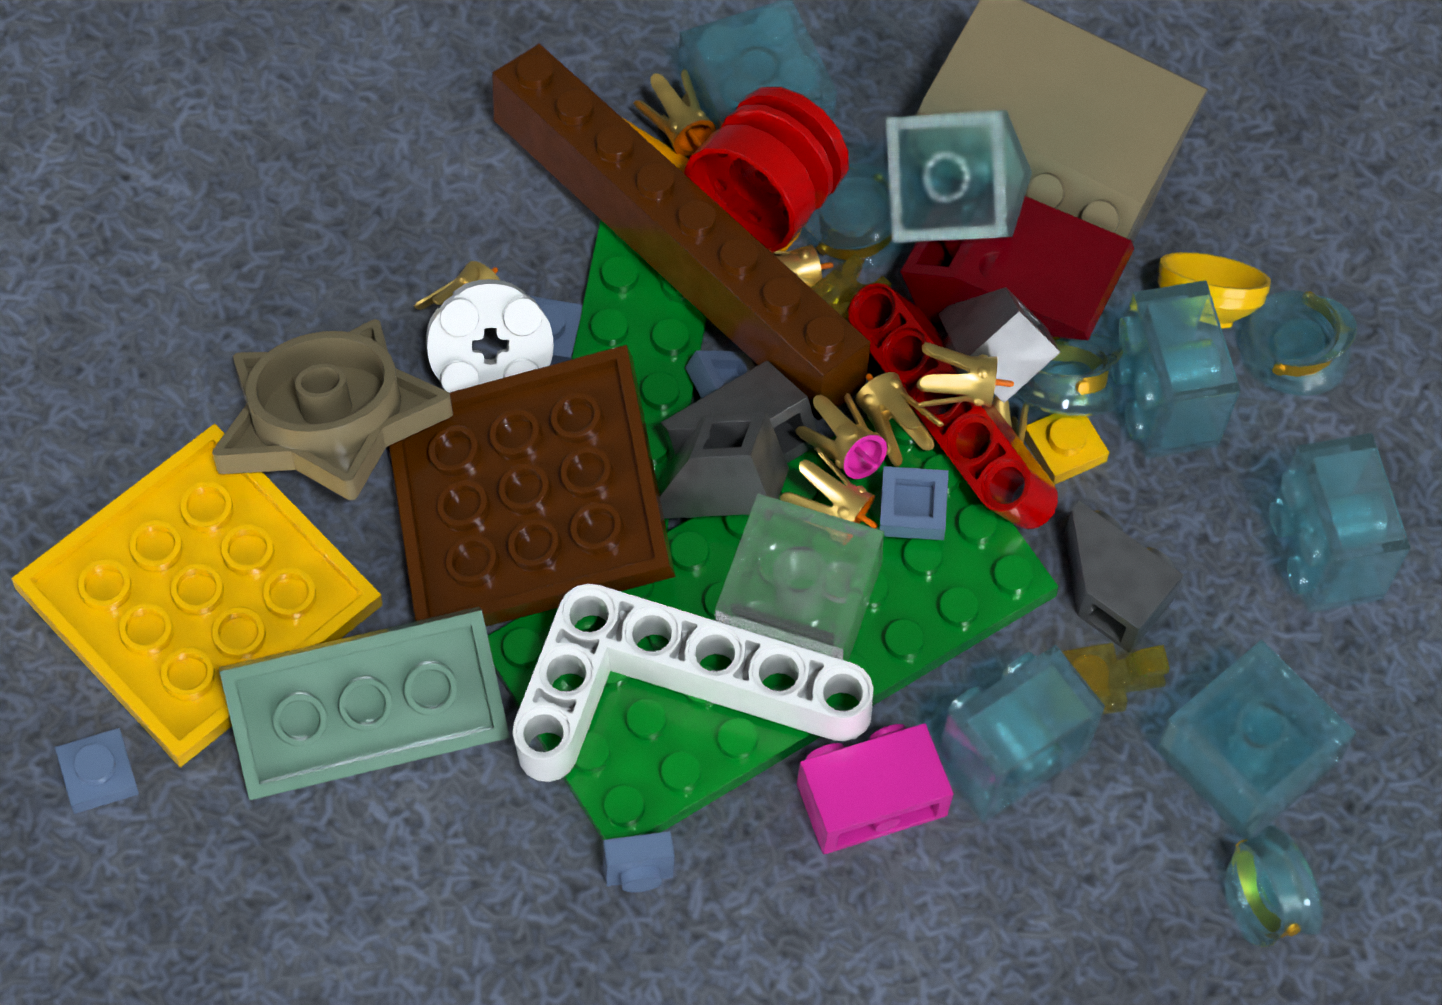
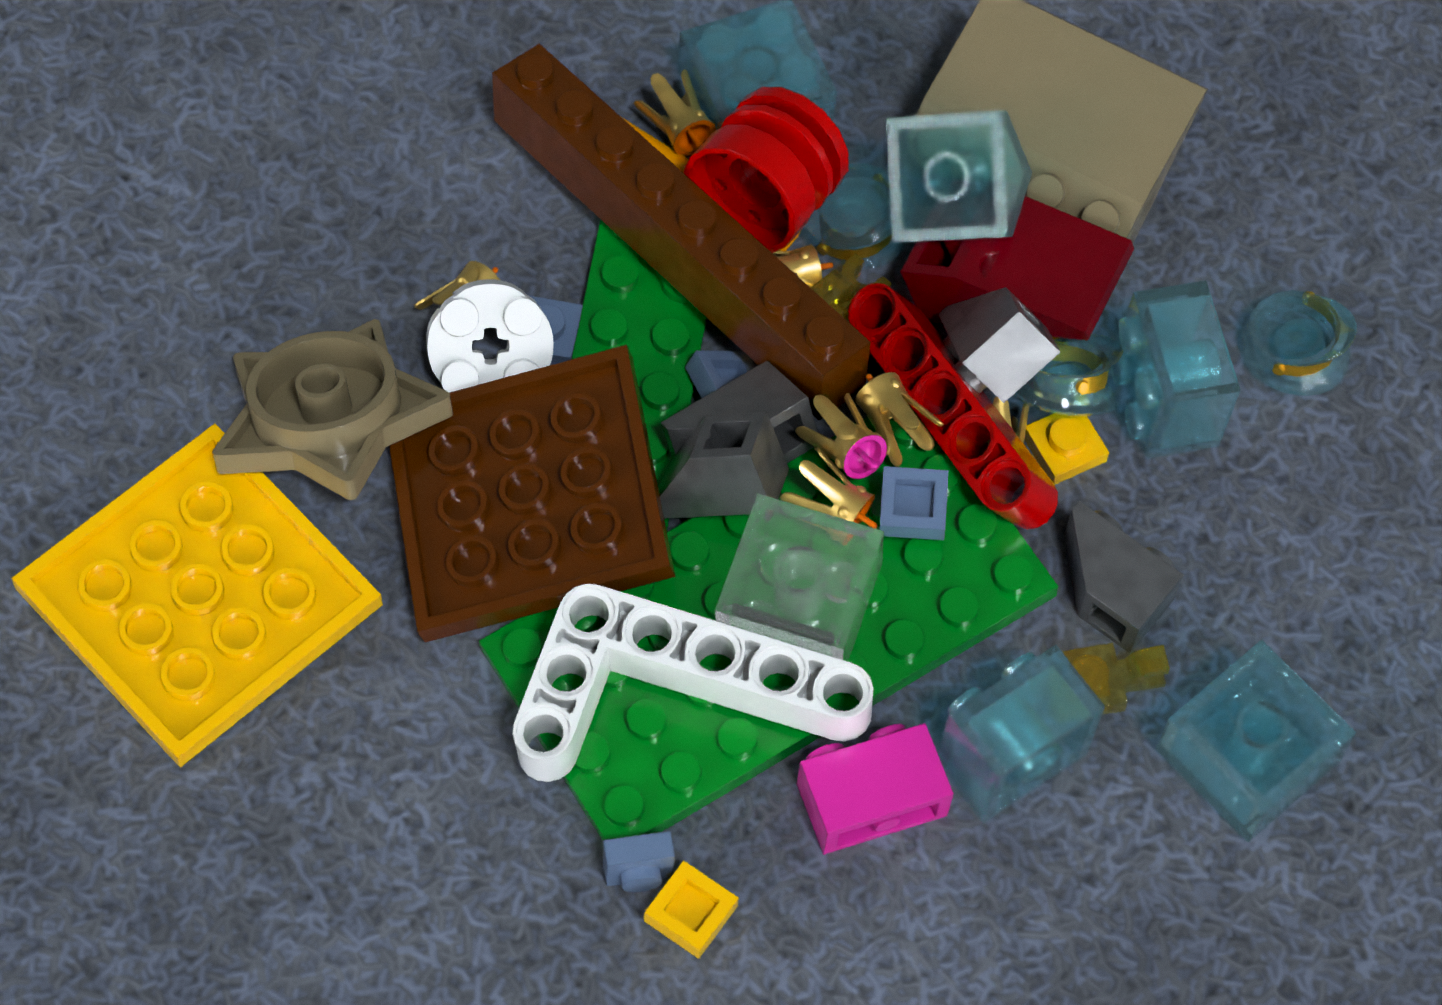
(96, 770): sand blue plate -> none
(364, 702): sand green plate -> none
(691, 909): none -> yellow plate
(976, 386): pearl gold piece -> none
(1233, 285): yellow piece -> none
(1272, 889): clear light blue piece -> none
(1339, 523): clear light blue brick -> none

